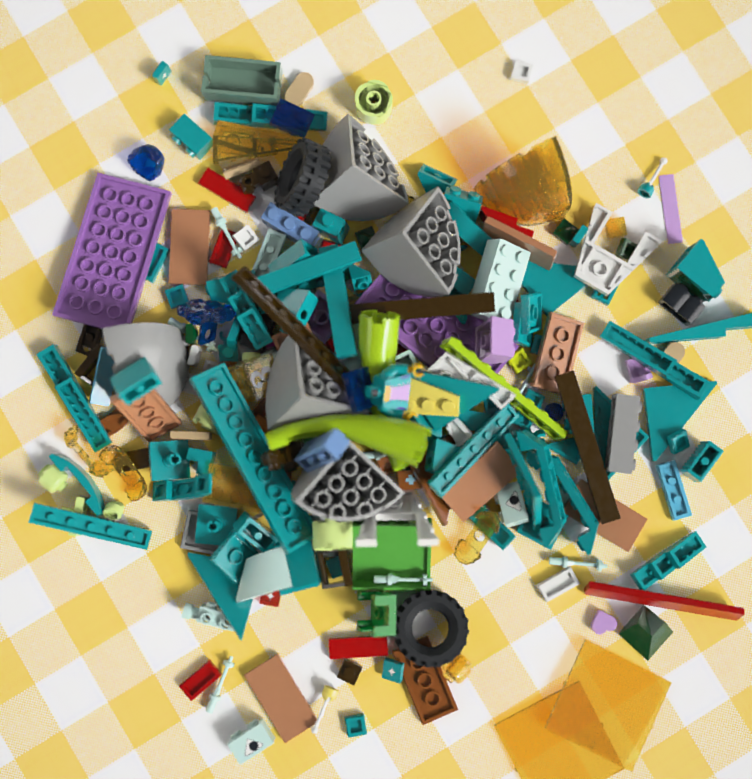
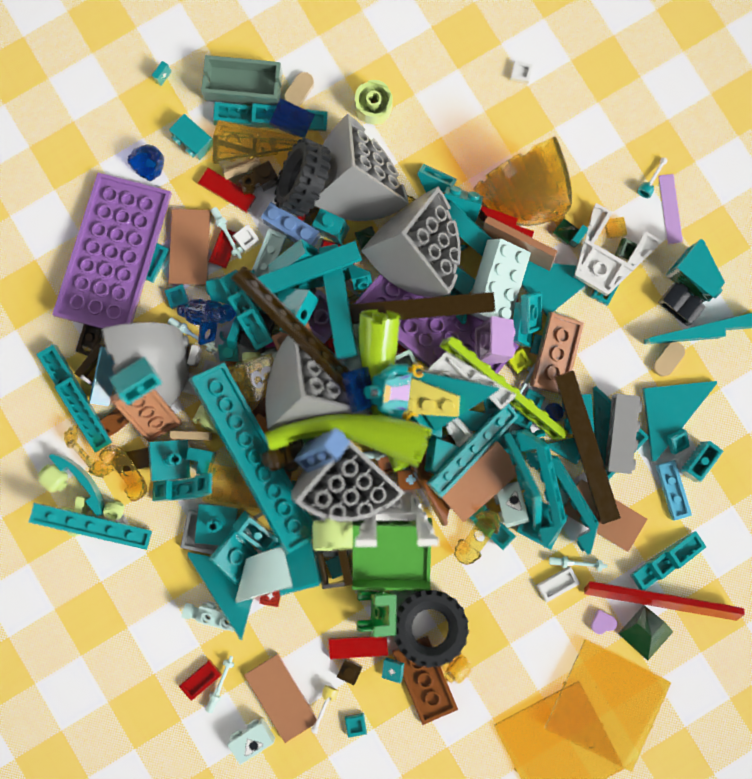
(191, 334): dark green tile -> none
(393, 579): light aqua piece -> none
(637, 371): lavender tile -> none
(655, 360): teal slope -> none

